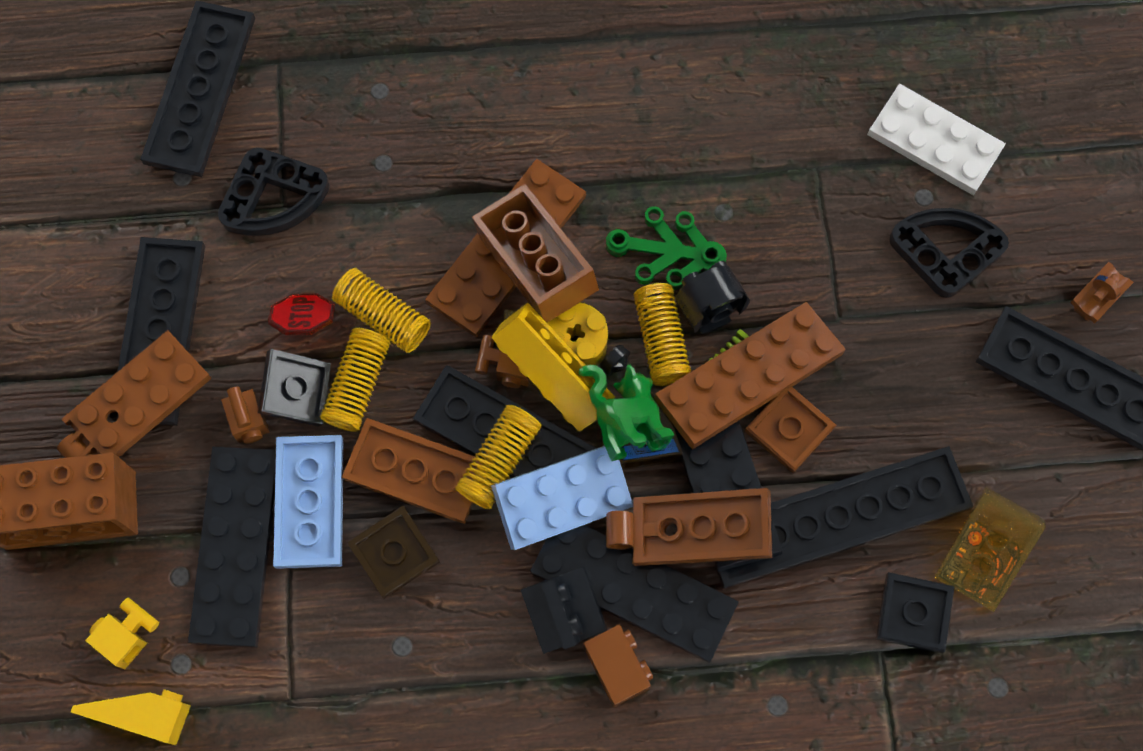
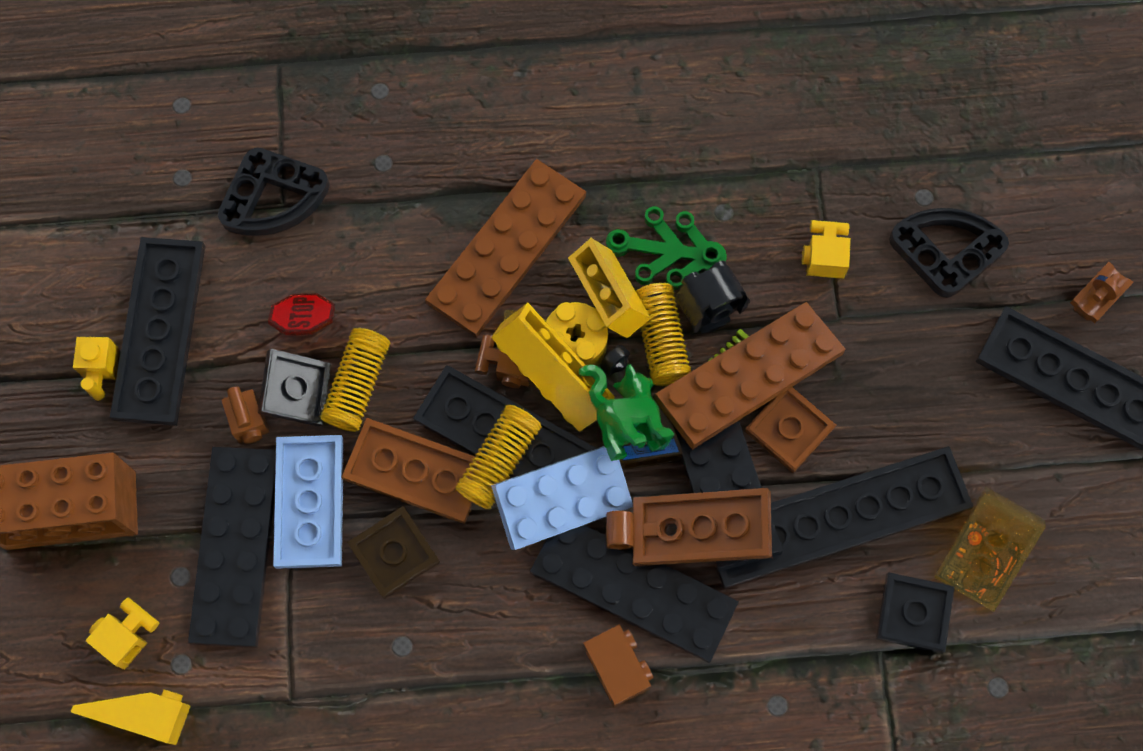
(95, 360): none -> yellow brick
(140, 394): dark orange hinge -> none
(198, 89): black plate -> none
(413, 333): yellow piece -> none
(535, 253): dark orange brick -> none
(564, 610): black bracket -> none
(609, 288): none -> yellow brick
(827, 253): none -> yellow brick
(936, 139): white plate -> none

